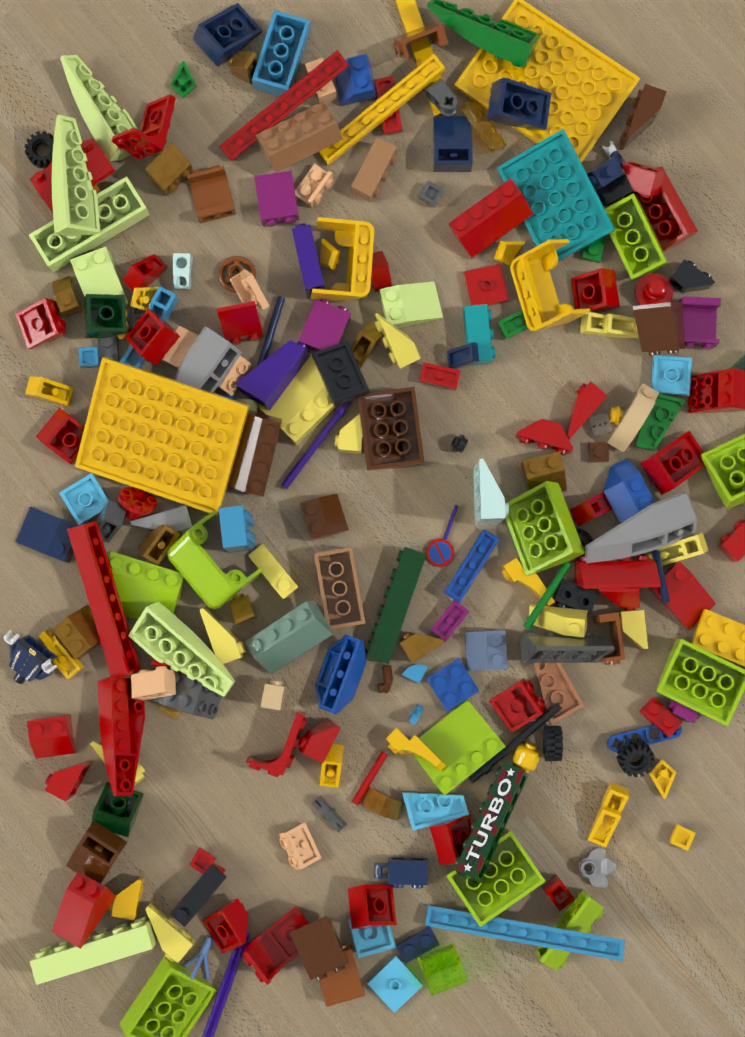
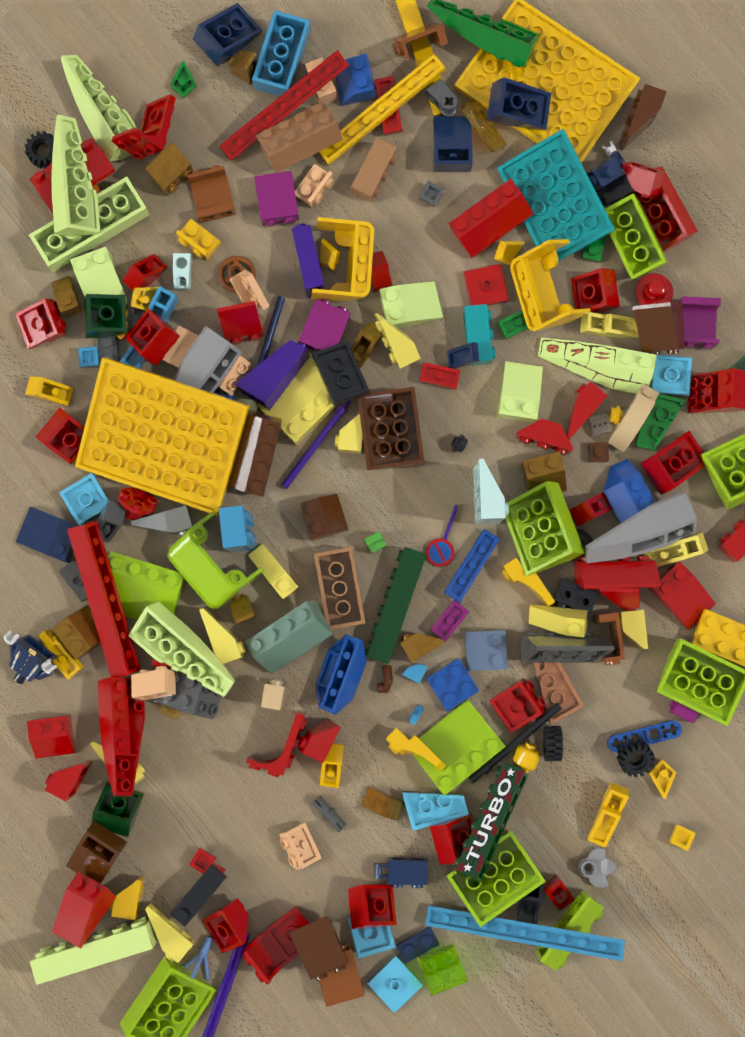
(73, 578): none -> dark grey plate
(158, 543): pearl gold slope -> none
(198, 239): none -> yellow bracket
(369, 778): red bar -> none
(375, 542): none -> bright green piece
(520, 392): none -> yellowish green slope
(529, 906): none -> black brick
(547, 595): green bar -> none
(606, 365): none -> yellowish green wedge
(661, 717): red plate -> none
(663, 589): dark blue bar -> none
(689, 278): black slope -> none

